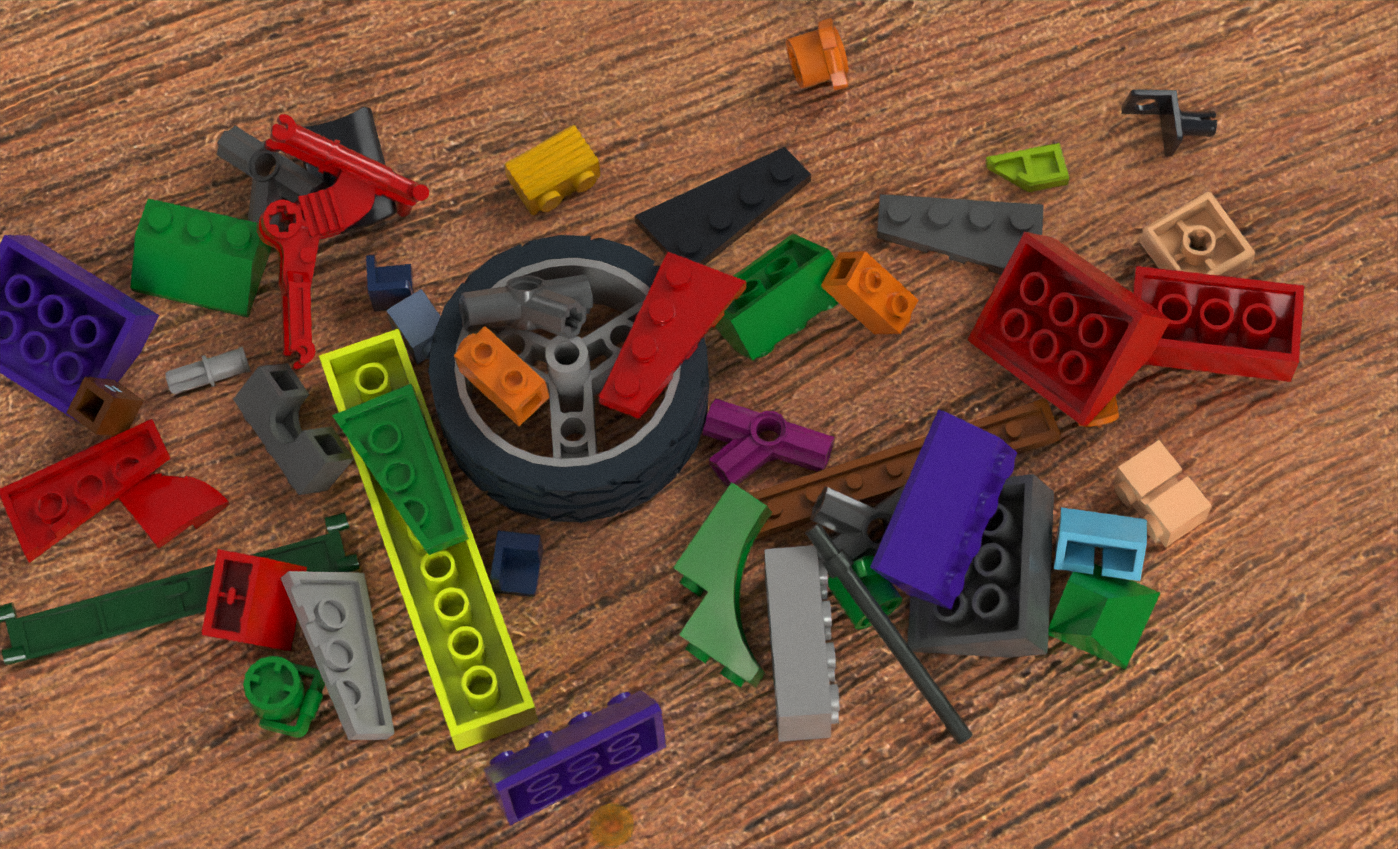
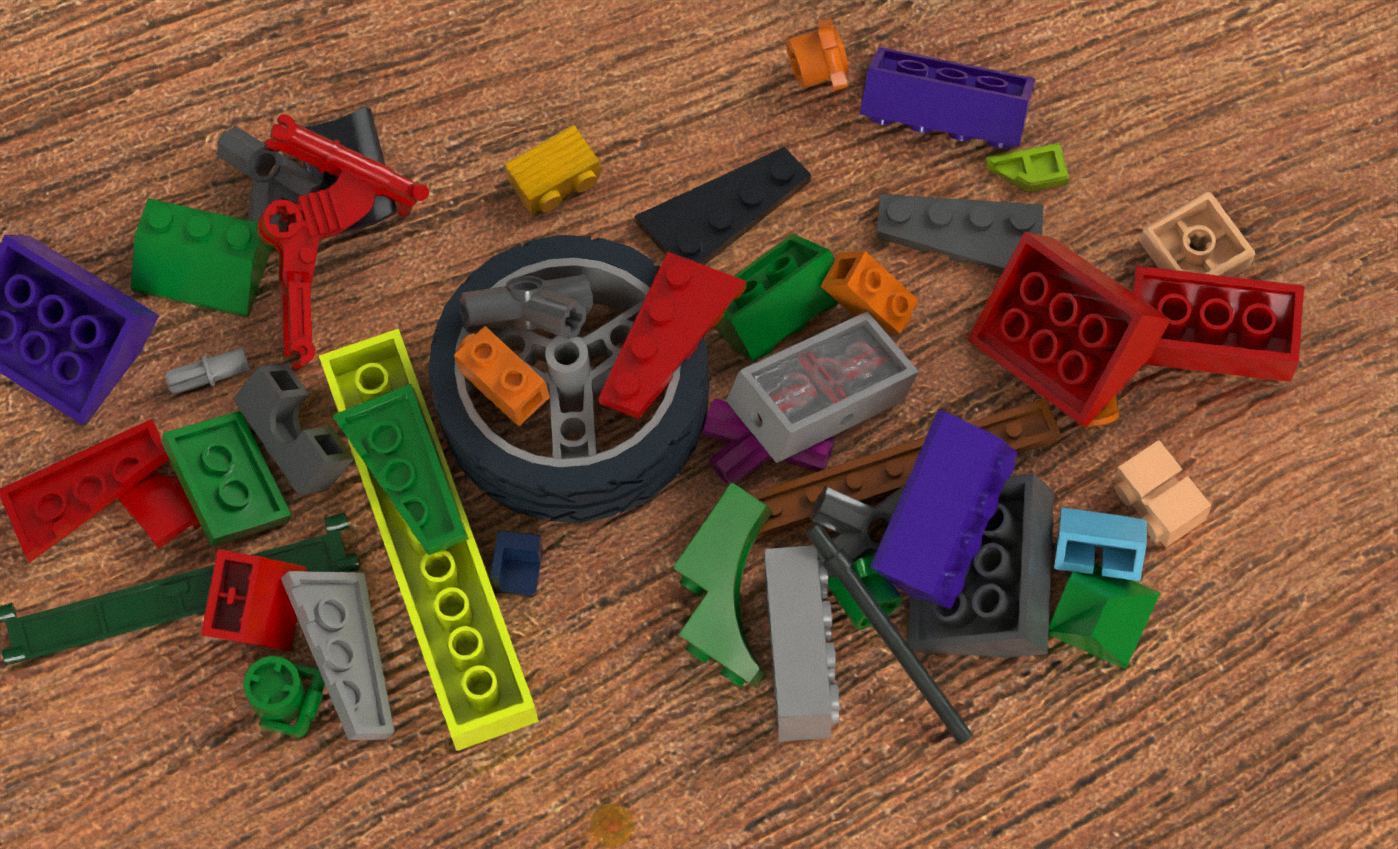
(104, 406): reddish brown brick -> none
(225, 478): none -> green plate
(388, 284): dark blue panel -> none
(416, 322): sand blue brick -> none
(576, 755): dark purple slope -> none
(821, 386): none -> brick
(947, 97): none -> dark purple slope
(1173, 121): black bracket -> none

